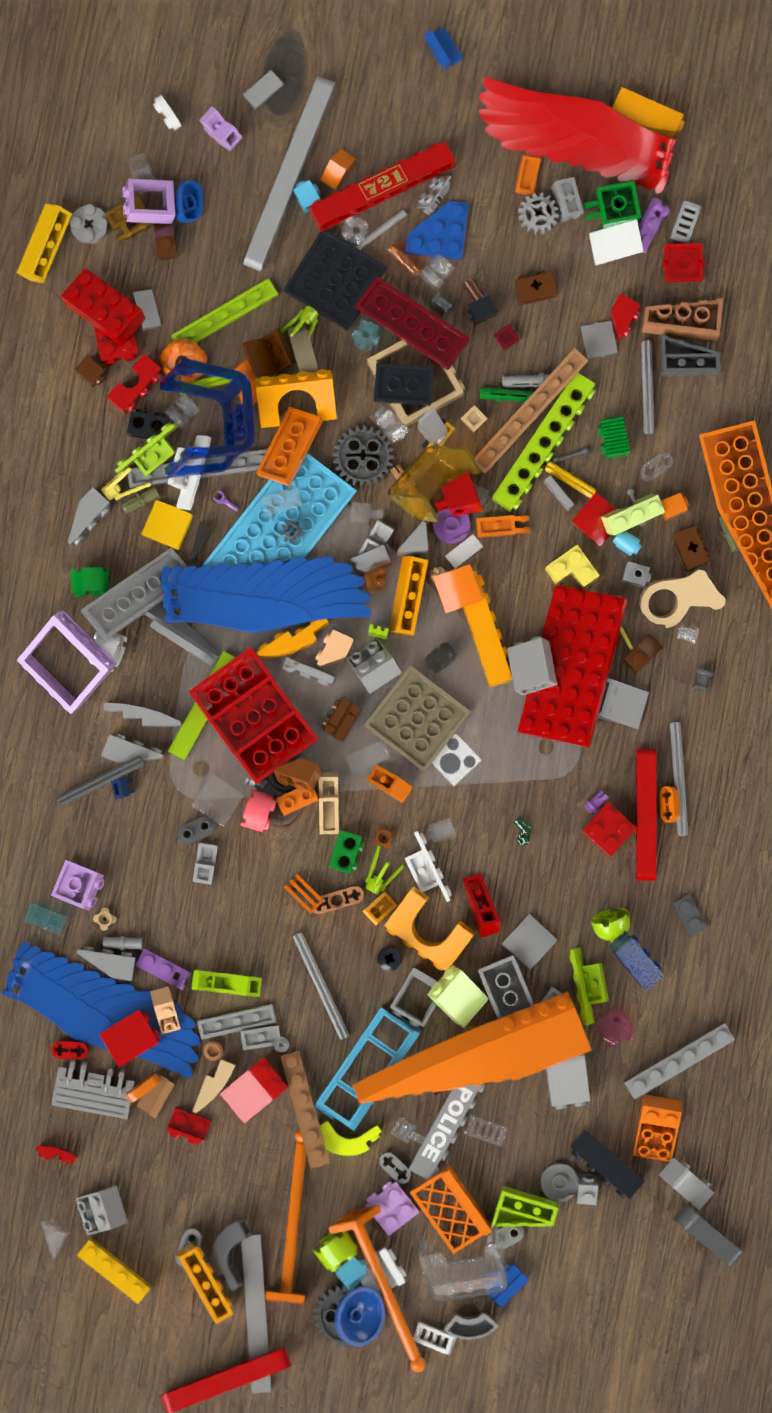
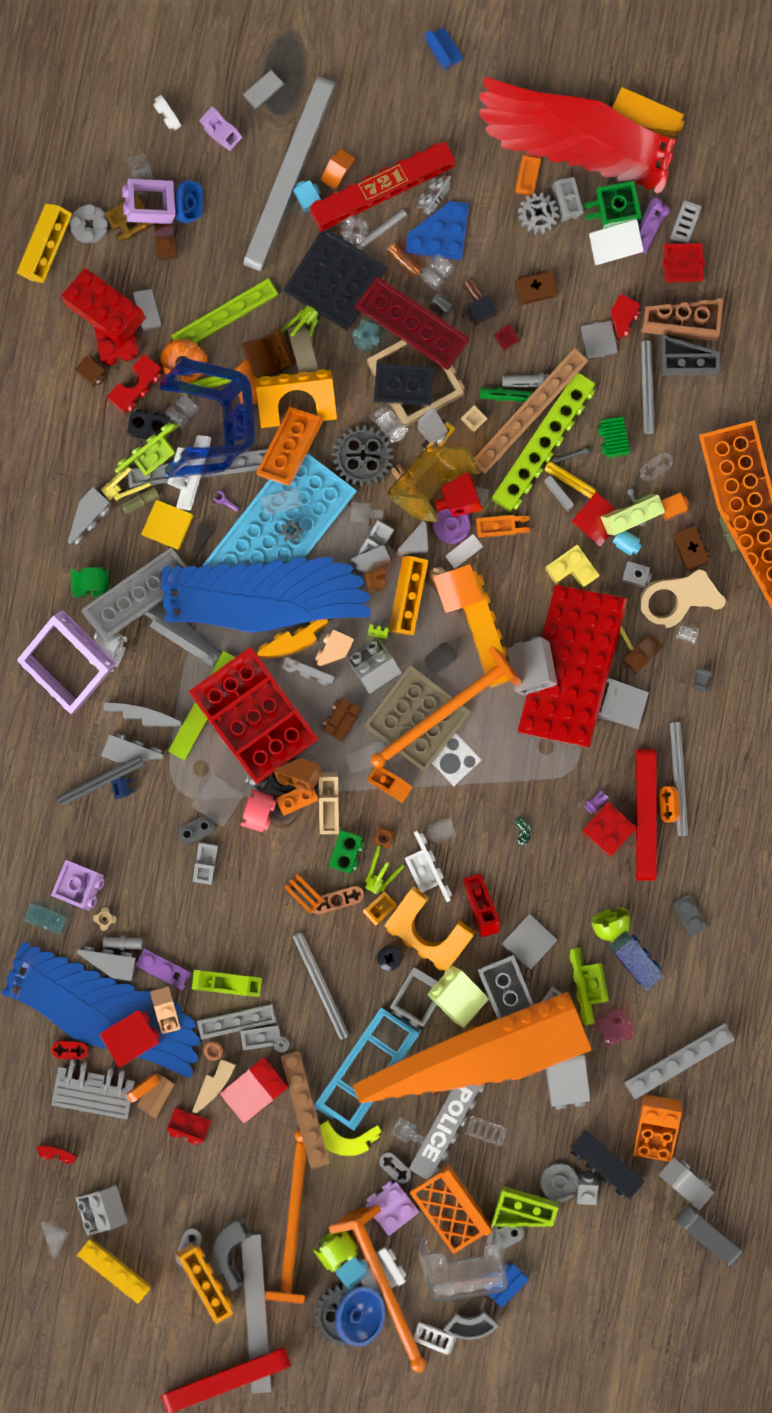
(503, 668): none -> orange piece

